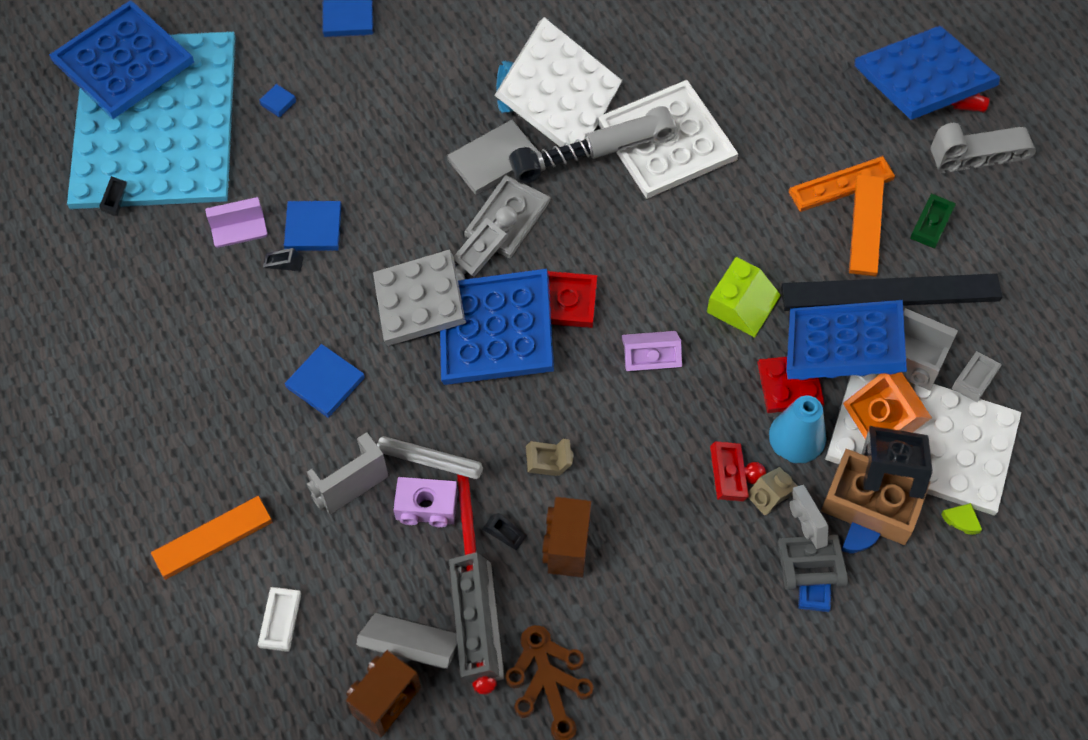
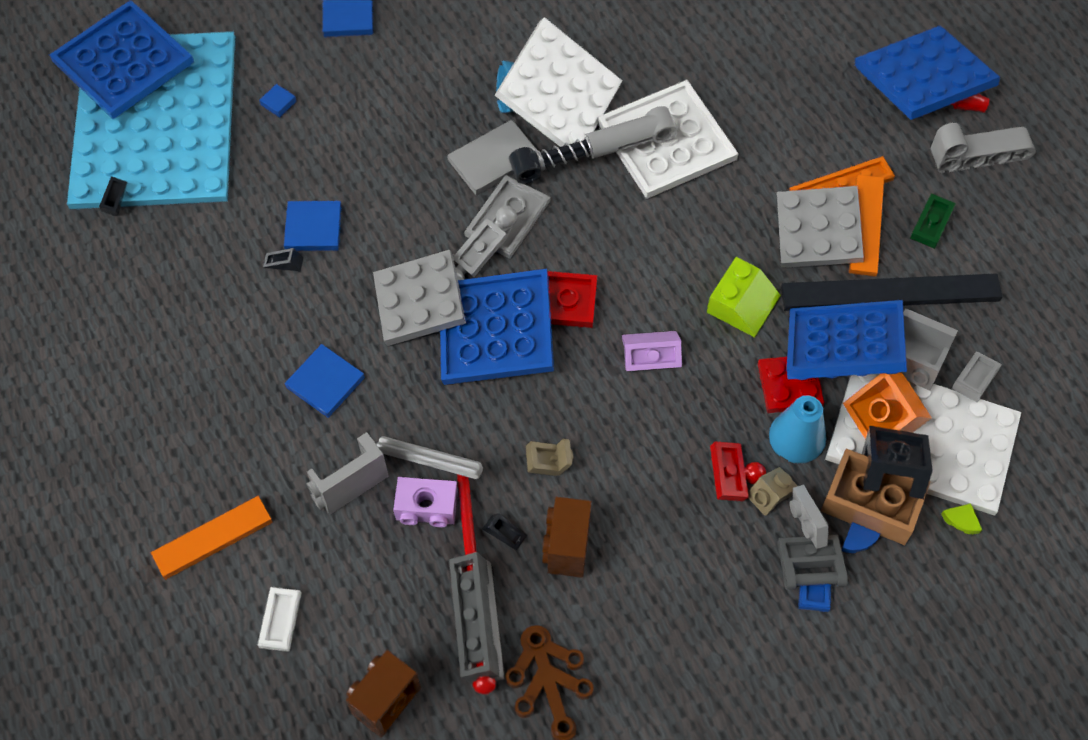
(236, 222): lavender panel -> none
(409, 640): light grey tile -> none
(820, 227): none -> light grey plate

